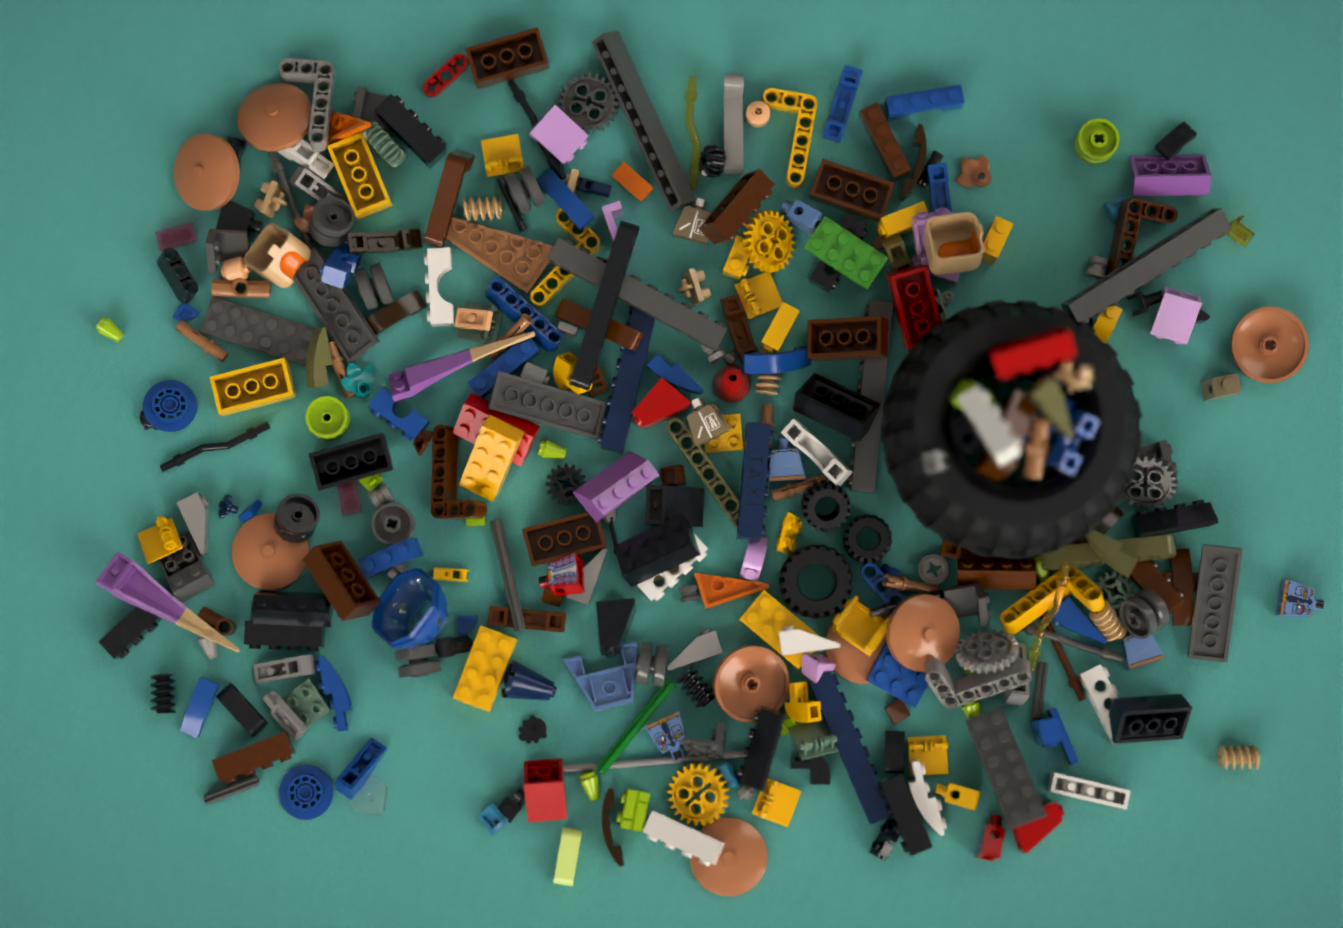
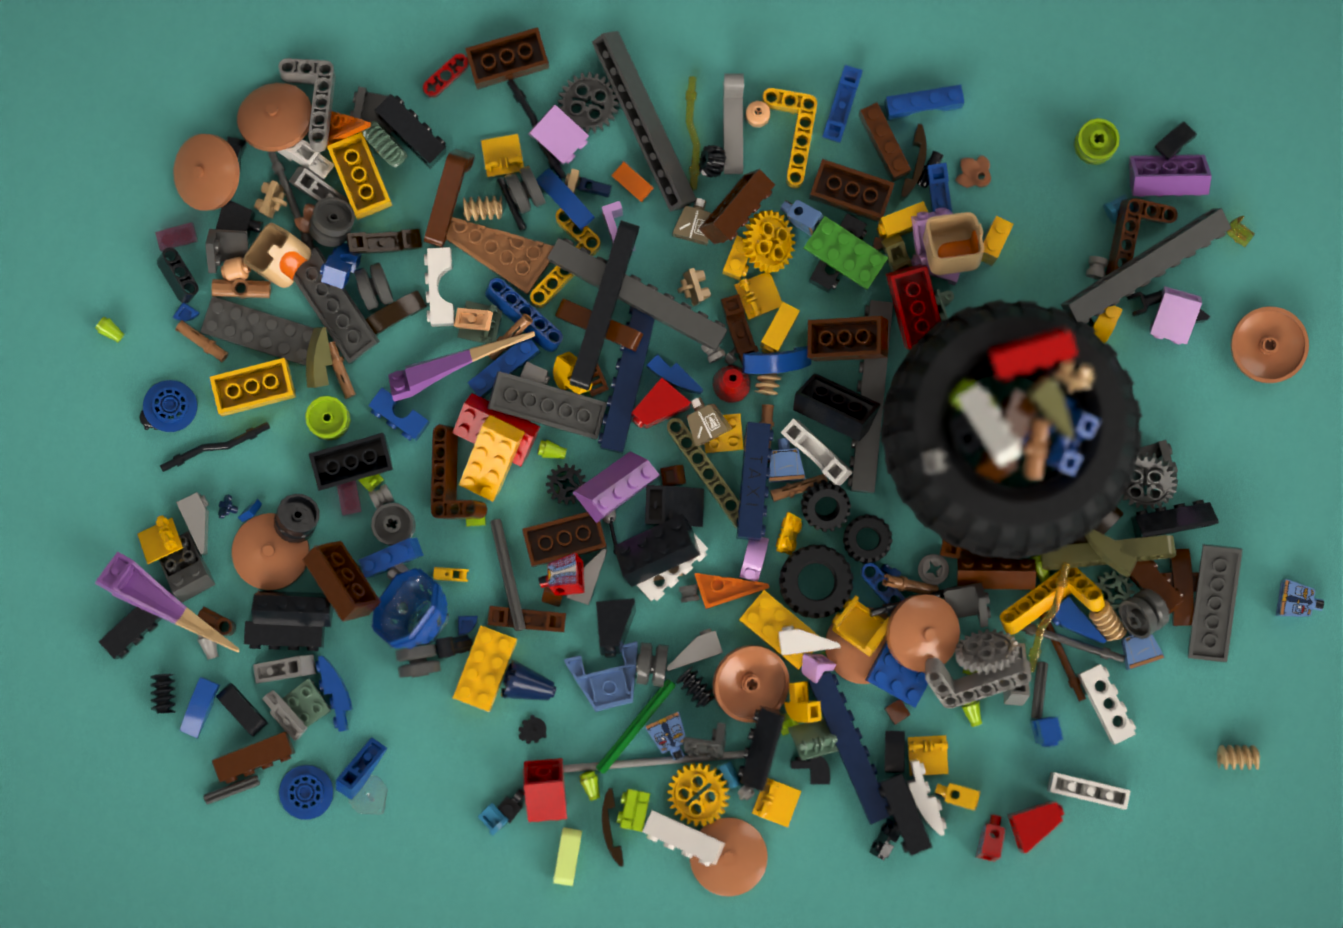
(357, 378): teal plate -> none
(422, 441): reddish brown slope -> none
(567, 329): light grey tile -> none
(1005, 768): dark grey plate -> none
(1065, 743): blue tile -> none
(1149, 718): black slope -> none
(1221, 387): dark tan torso -> none

